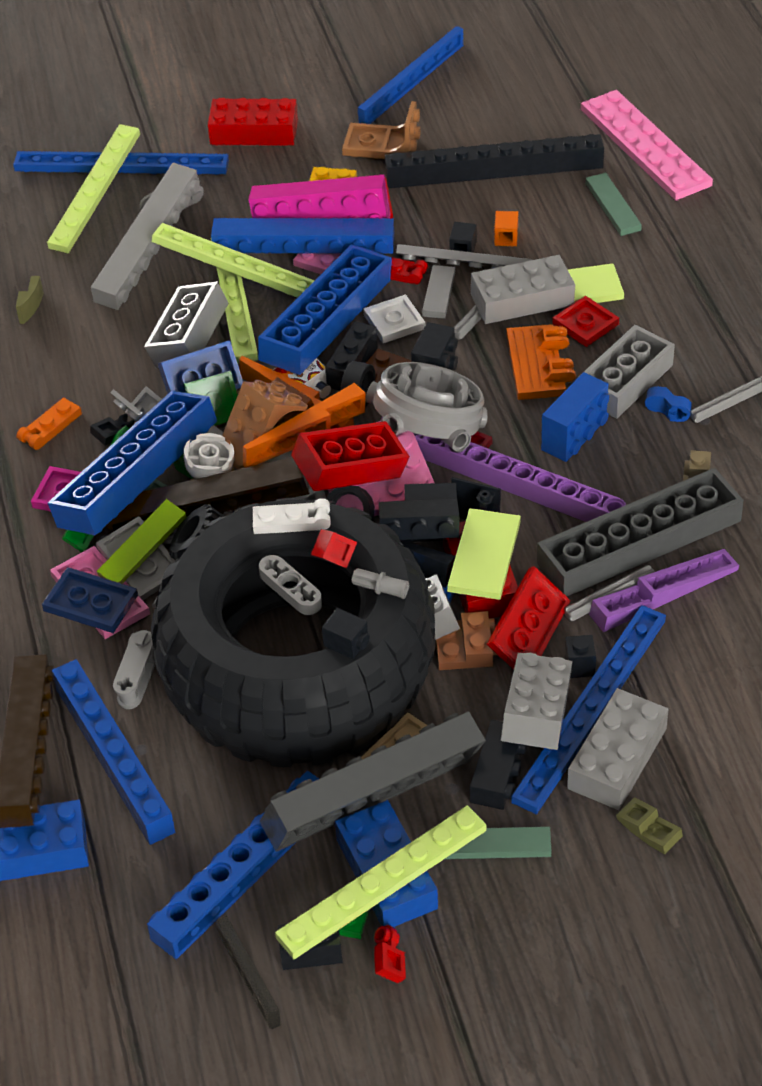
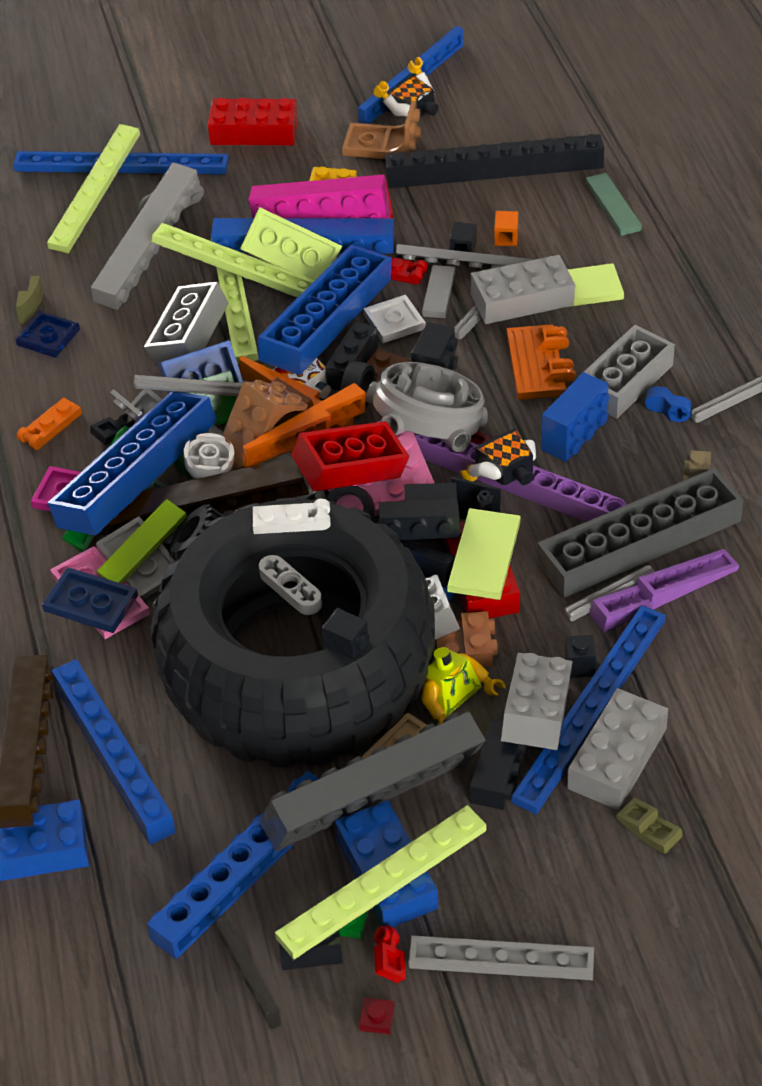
(47, 334): none -> clear blue tile
(135, 670): light grey piece -> none
(187, 385): none -> light grey axle
(289, 245): none -> yellowish green tile
(334, 548): red panel -> none
(376, 1015): none -> dark red plate
(380, 583): light grey axle -> none
(412, 89): none -> torso
(453, 681): none -> torso
(501, 957): none -> light grey plate
(503, 459): none -> torso
(507, 843): sand green tile -> none
(529, 618): red tile -> none
(586, 321): red plate -> none
(646, 145): bright pink plate -> none

